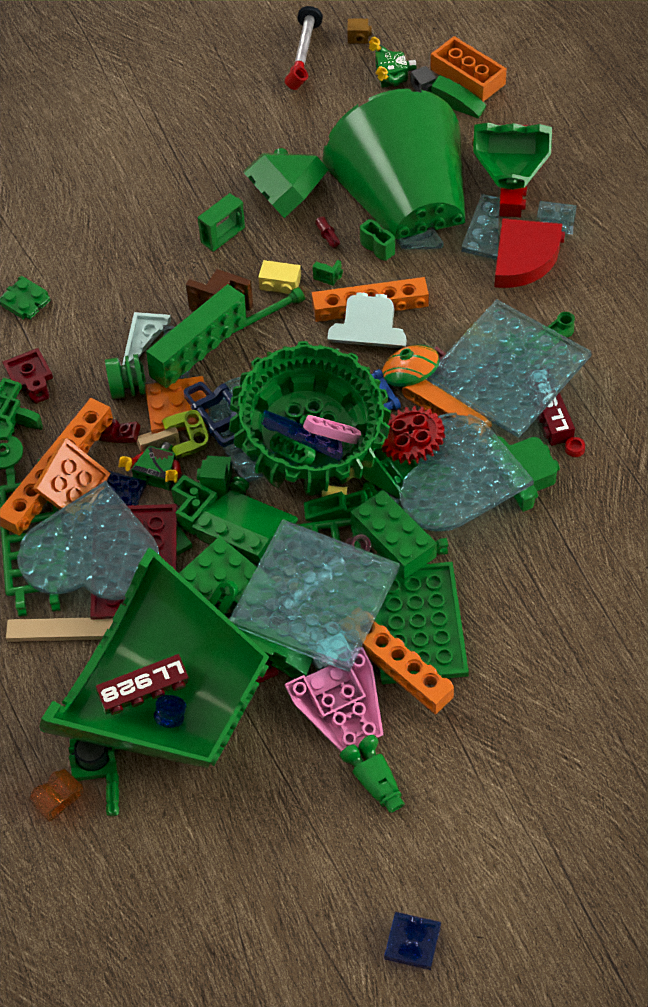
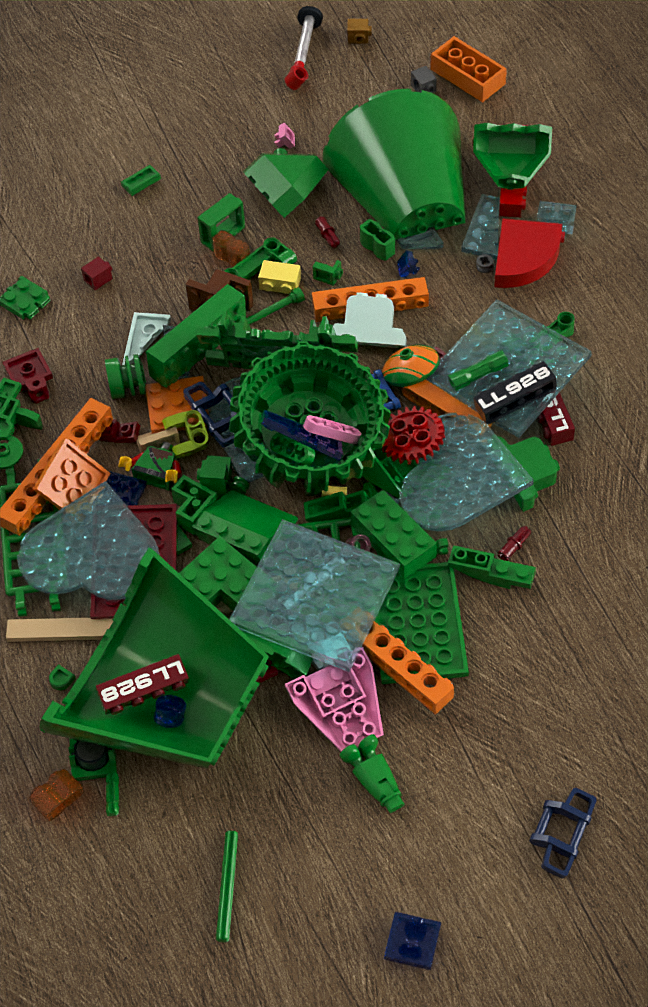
(61, 678): none -> green tile
(97, 273): none -> dark red brick
(140, 180): none -> green plate
(227, 886): none -> green axle
(228, 599): green beam -> none
(229, 248): none -> clear orange brick
(244, 344): none -> green piece
(271, 250): none -> green piece
(285, 136): none -> bright pink tile
(390, 65): green torso -> none
(407, 264): none -> clear blue tile
(458, 97): green slope -> none
(465, 376): none -> green axle
(484, 258): none -> dark grey bush
(490, 570): none -> green slope
(514, 543): none -> dark red axle
(515, 392): none -> black brick
(550, 843): none -> dark blue bar
(575, 447): red tile -> none

